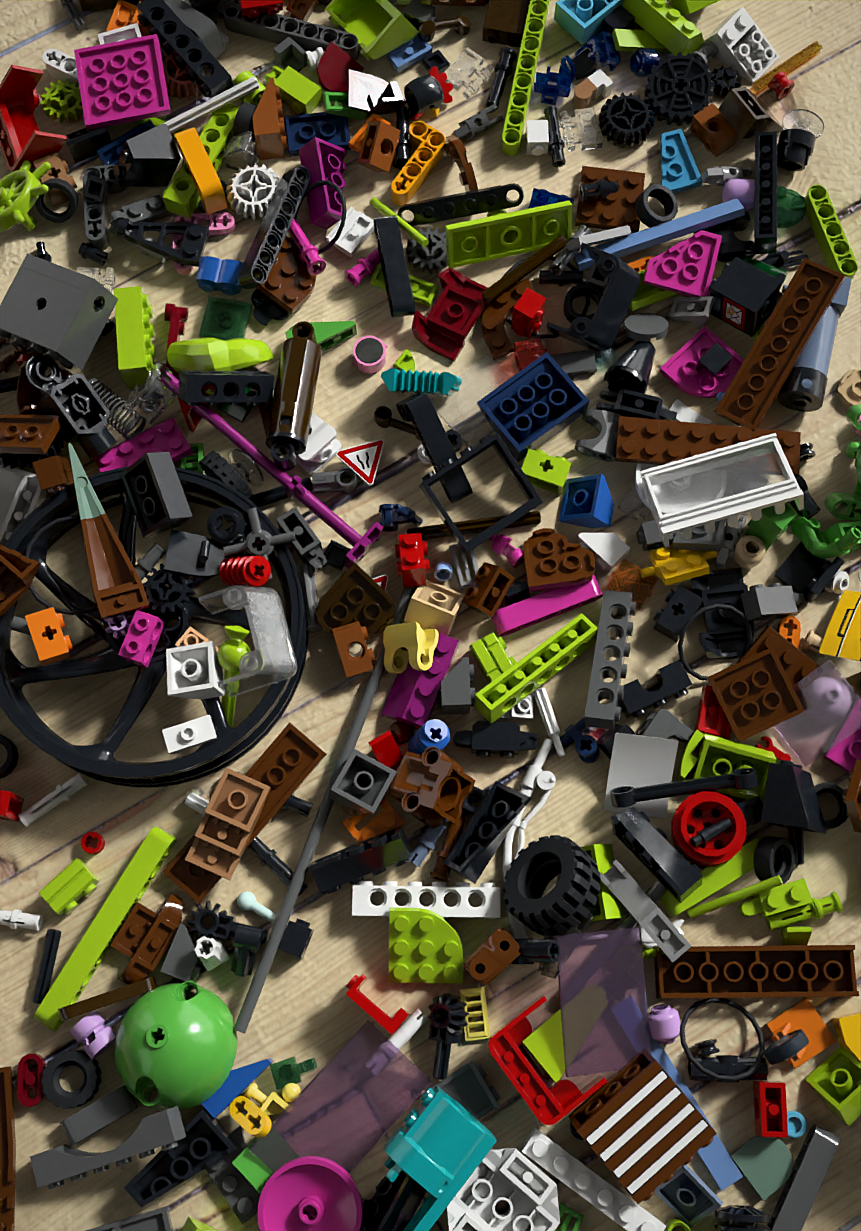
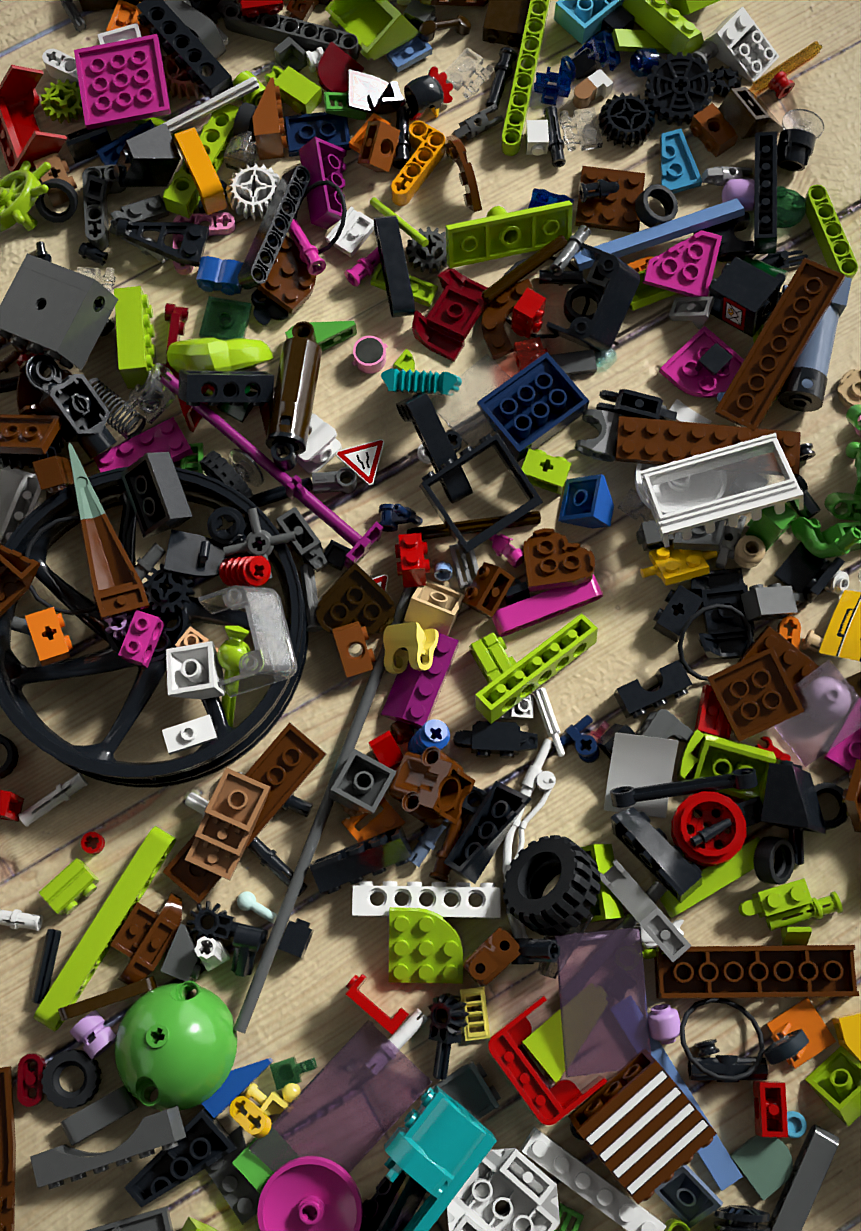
(384, 419): dark brown bar -> none
(435, 59): black tile -> none
(456, 691): dark grey slope -> none
(462, 204): black plate -> none
(599, 237): light grey tile -> none
(605, 715): dark grey brick -> none
(606, 548): white slope -> none
(629, 579): clear orange piece -> none
(632, 369): black cone -> none
(645, 326): dark grey tile -> none
(735, 896): lime bar -> none

